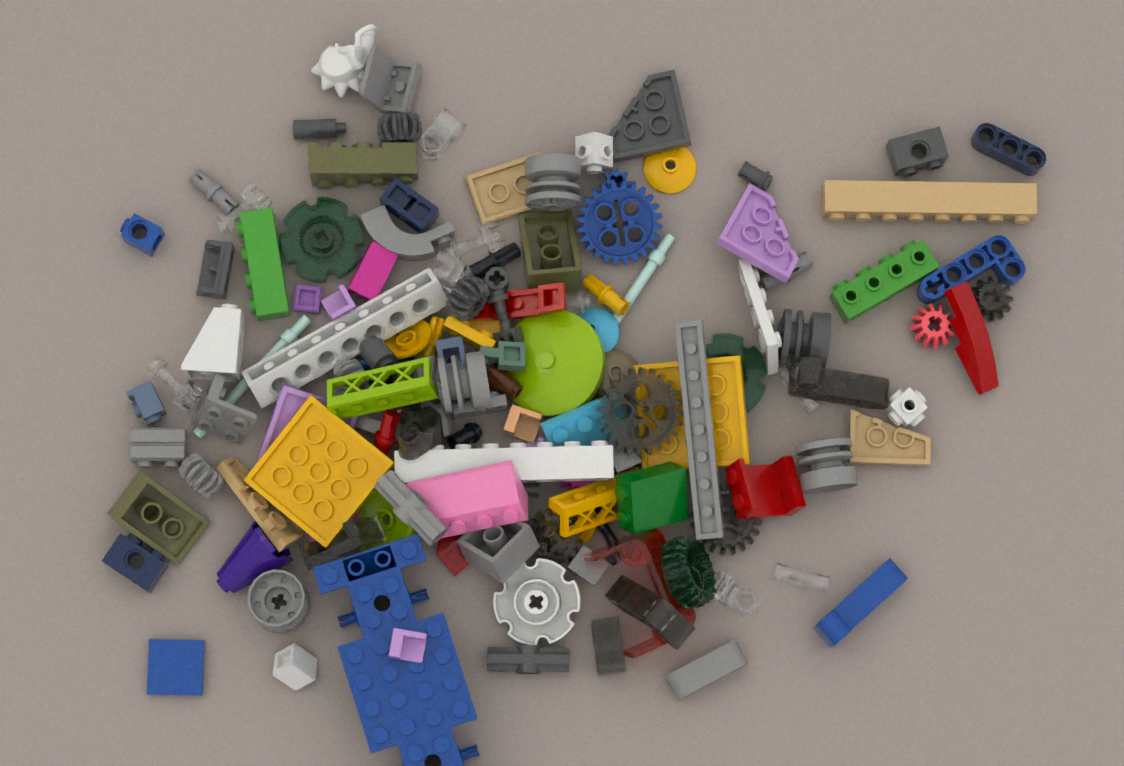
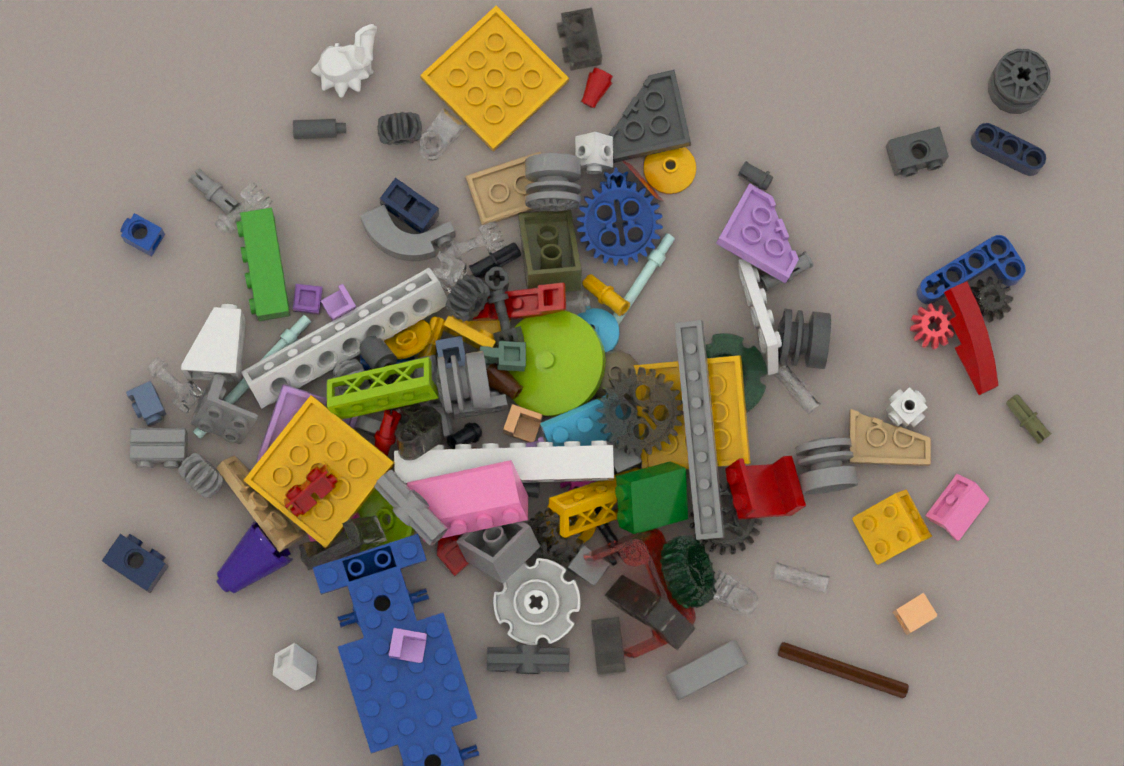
(158, 517): olive slope -> none
(175, 667): blue tile -> none
(216, 269): dark grey hinge -> none
(272, 587): light grey wheel -> none
(316, 482): none -> red hinge
(334, 256): clear green piece -> none
(362, 164): olive wedge -> none
(371, 272): dark pink hinge -> none
(389, 83): light grey bracket -> none
(494, 78): none -> yellow plate
(585, 38): none -> clear smoke brick
(596, 86): none -> red cone
(643, 181): none -> red sticker
(813, 382): clear smoke beam -> none
(843, 670): none -> reddish brown axle
(860, 603): blue beam -> none
(884, 281): bright green brick -> none
(891, 526): none -> yellow bracket
(915, 613): none -> light nougat panel
(929, 201): tan brick -> none
(958, 506): none -> bright pink panel
(1018, 95): none -> dark grey wheel
(1028, 418): none -> olive axle

